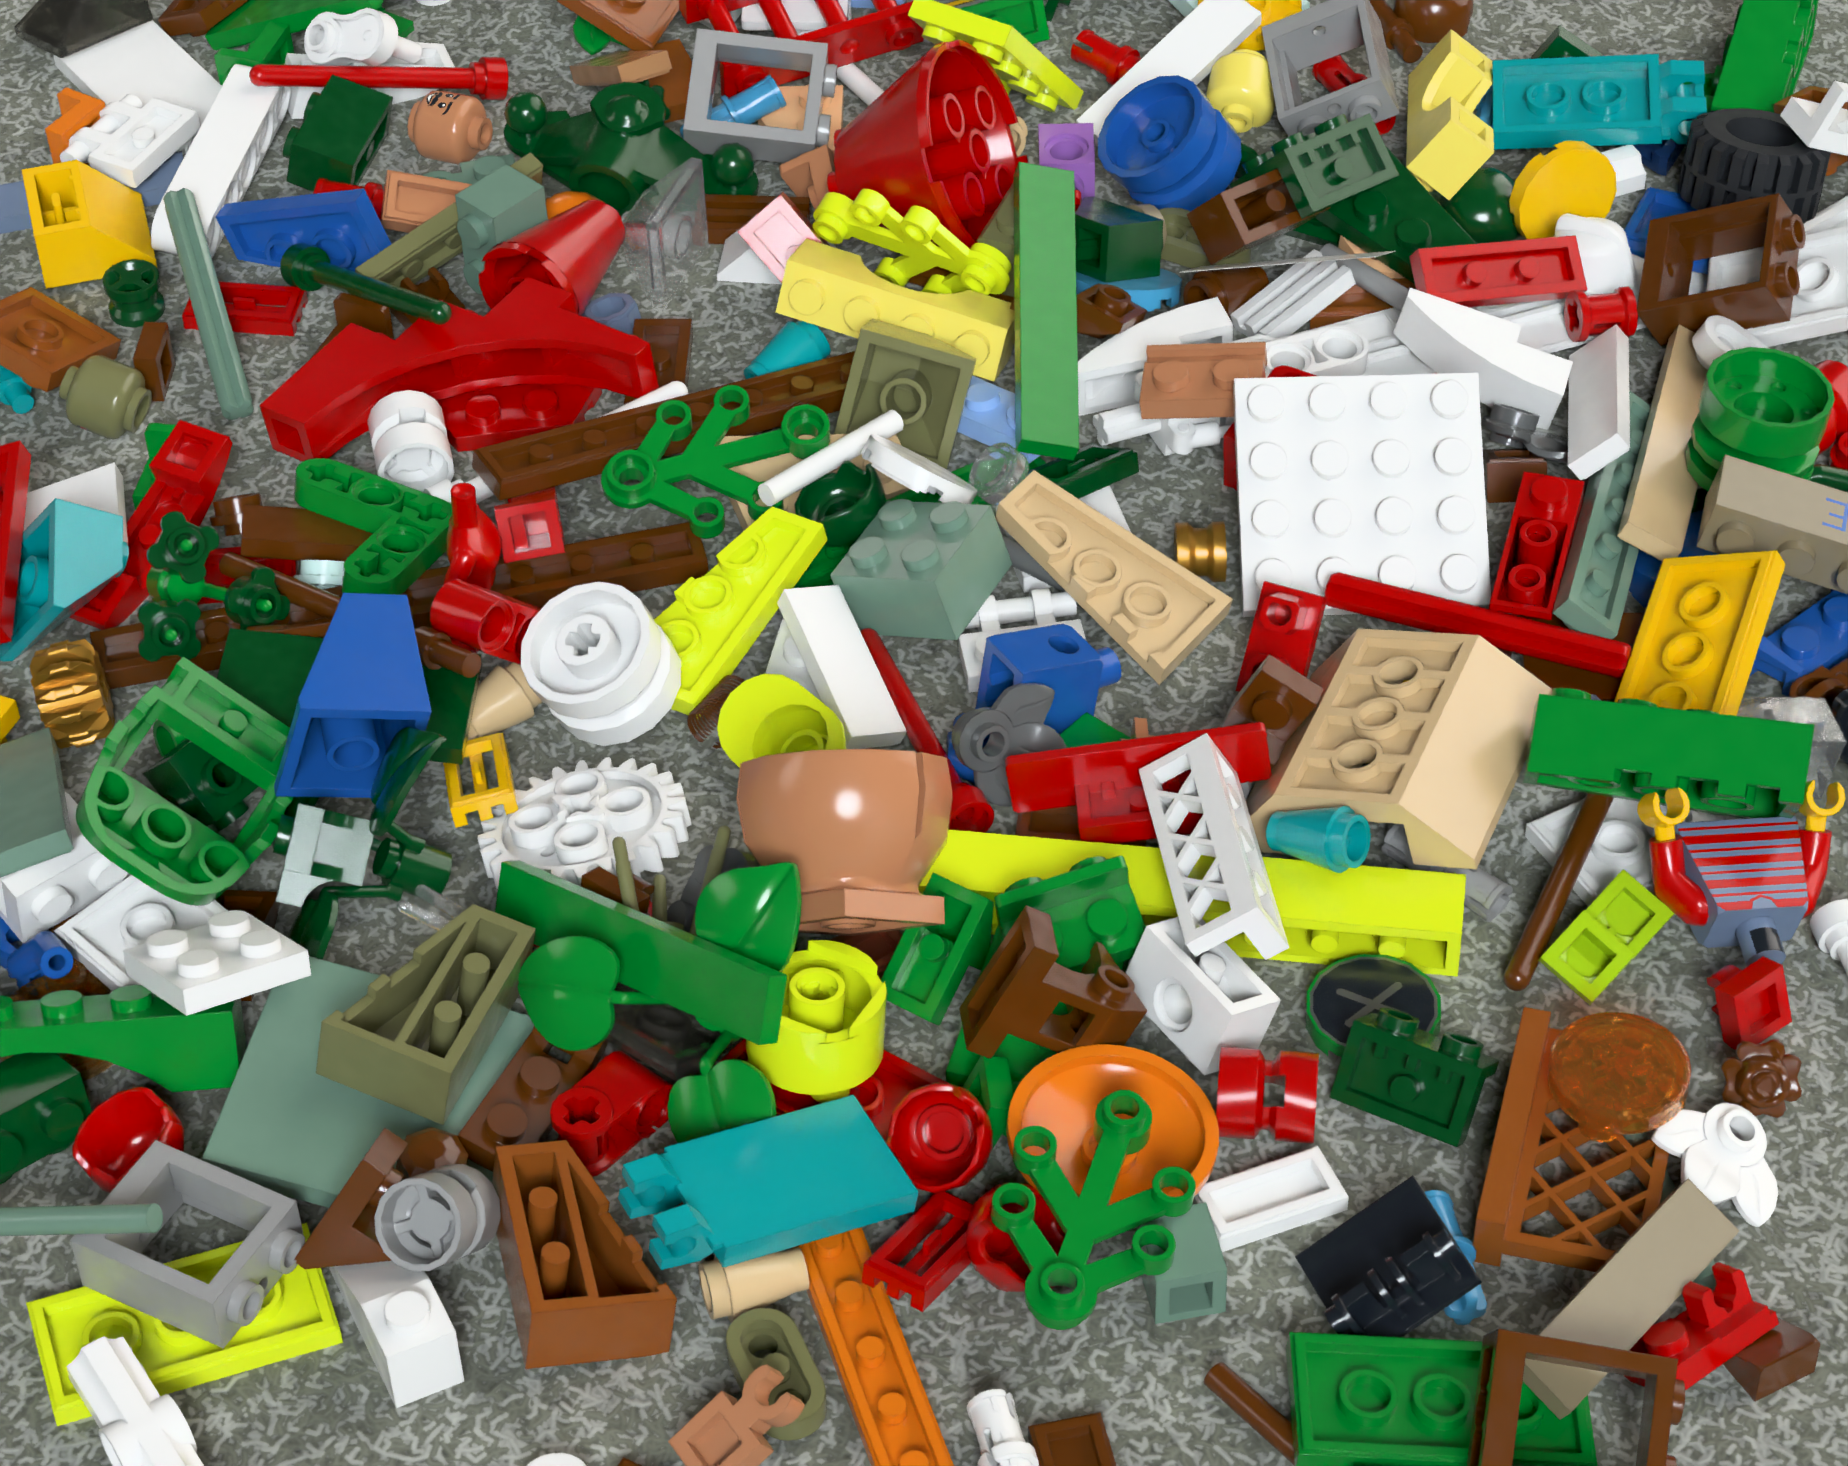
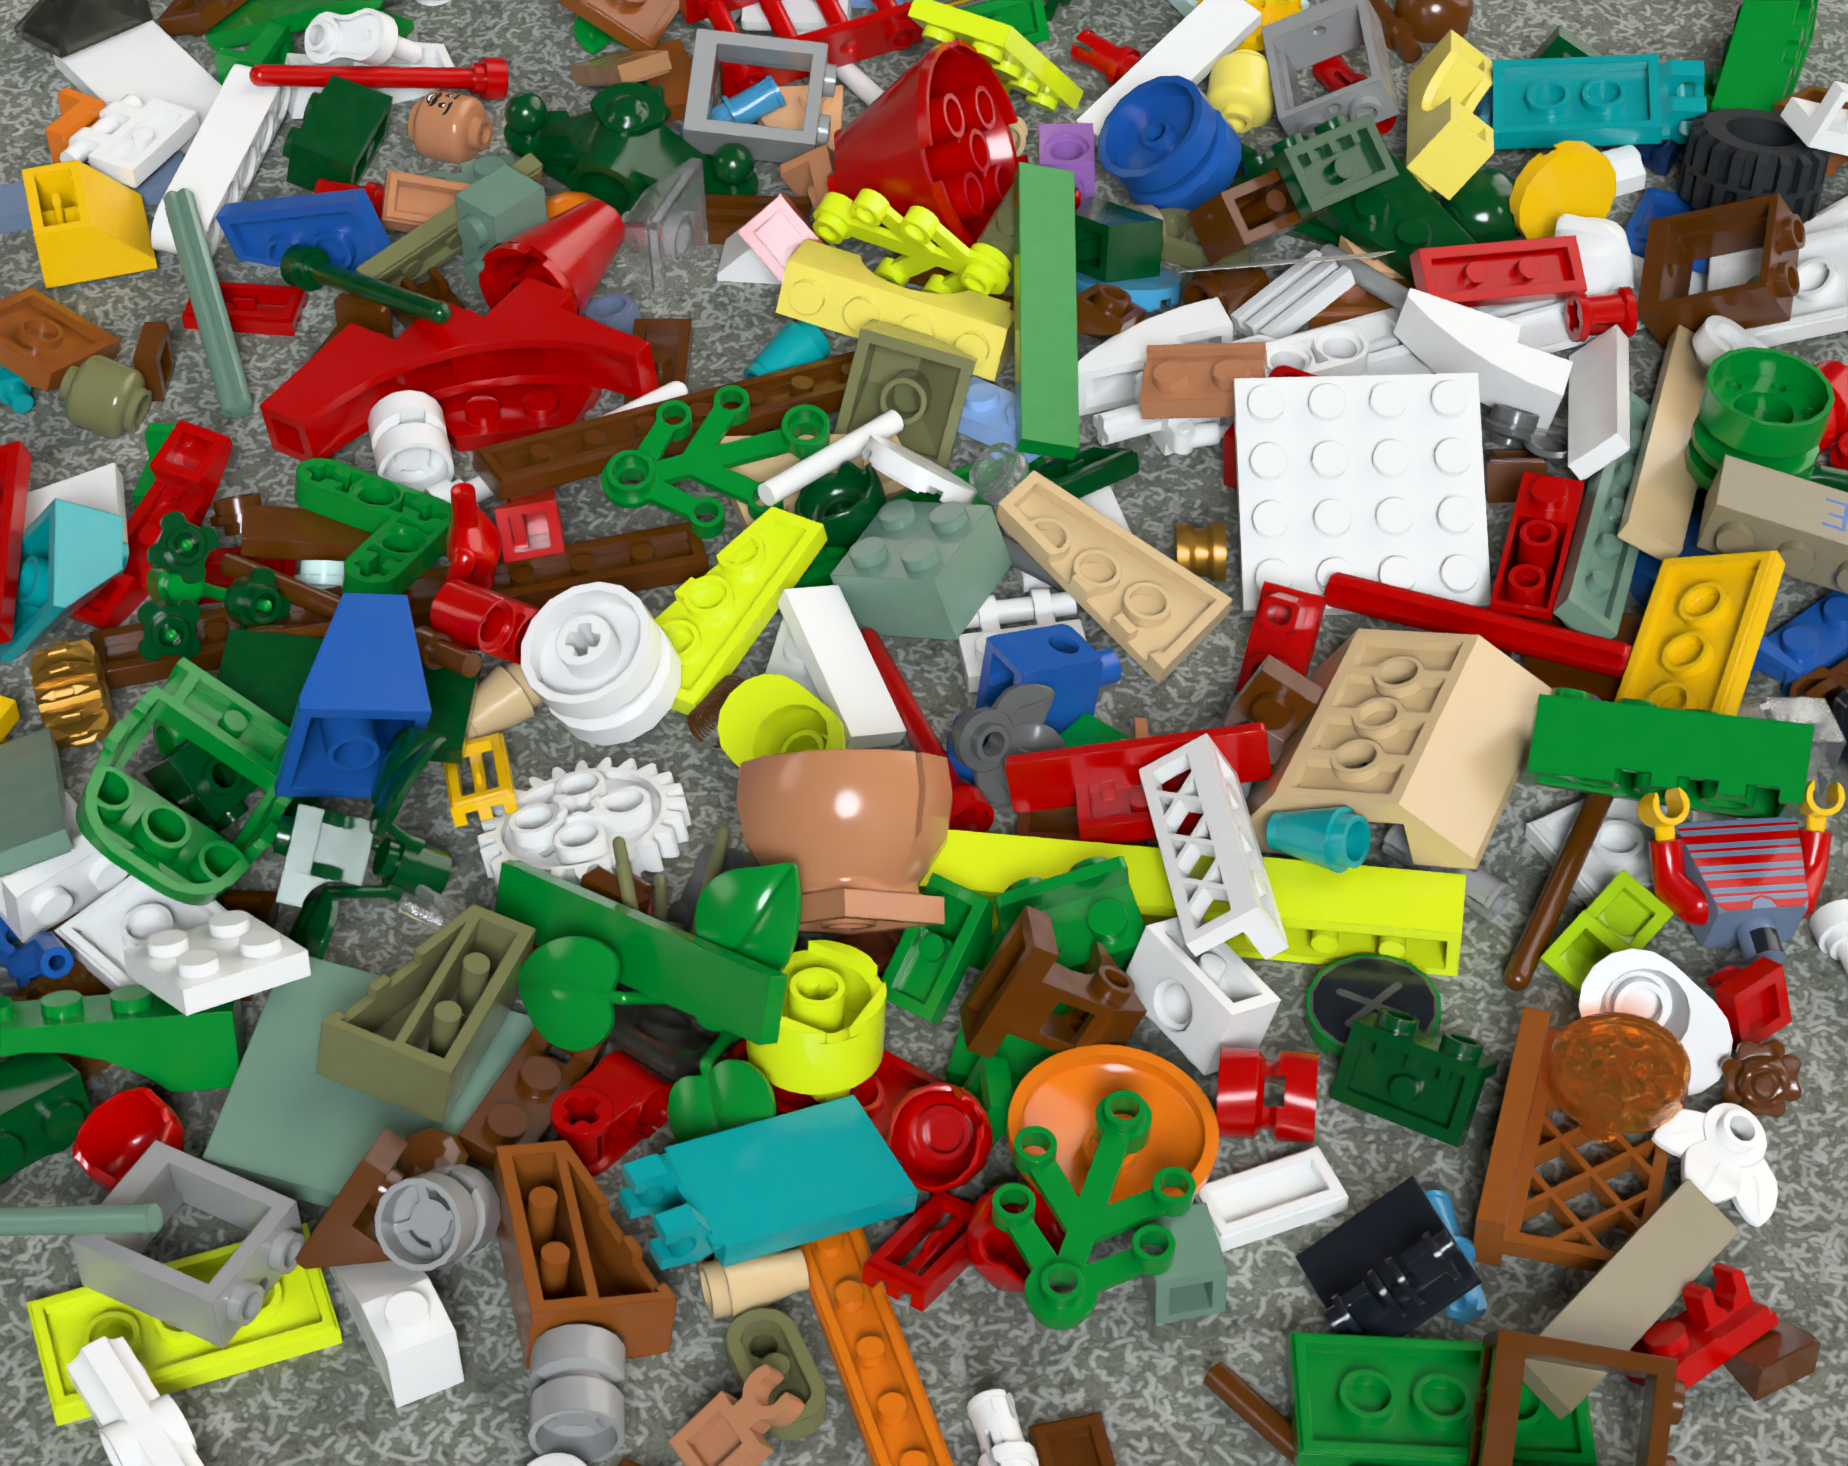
(133, 293): dark green wheel -> none
(577, 1393): none -> light grey wheel
(1658, 990): none -> white piece

